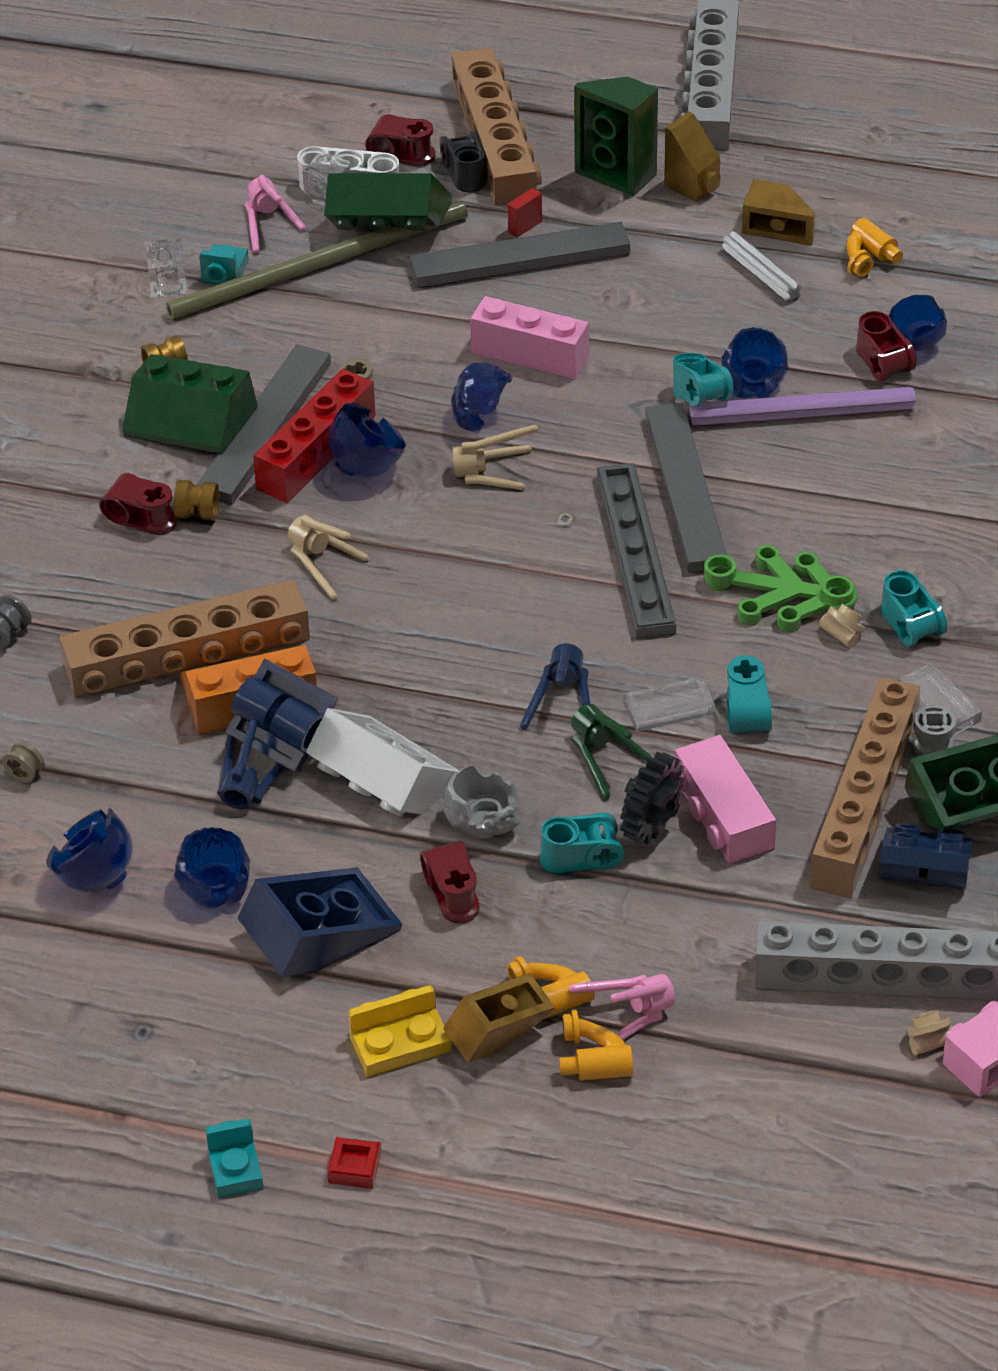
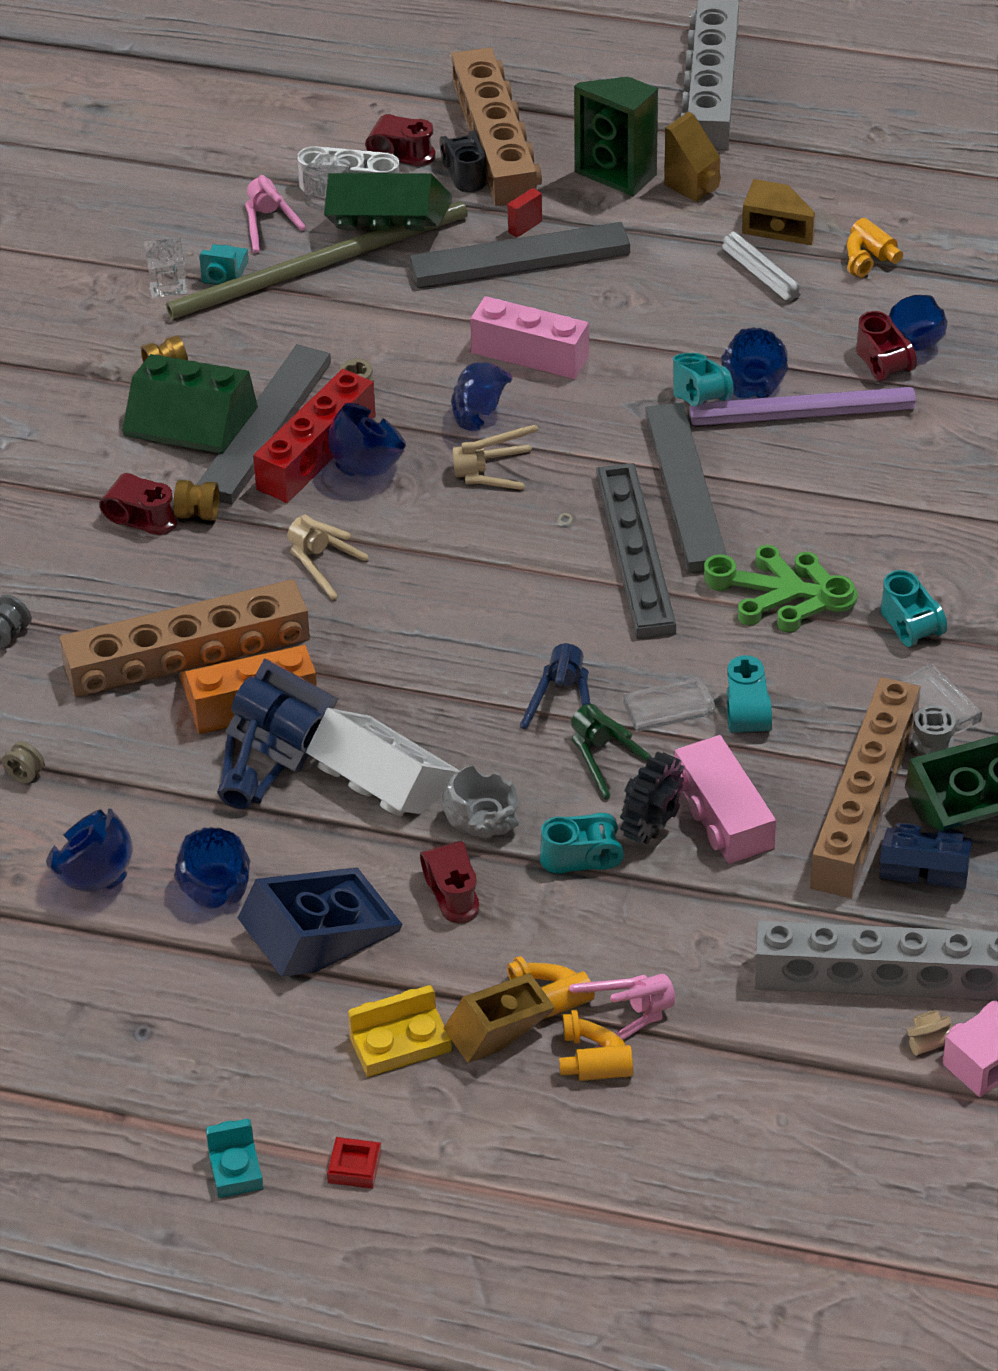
(843, 624): tan plate -> none

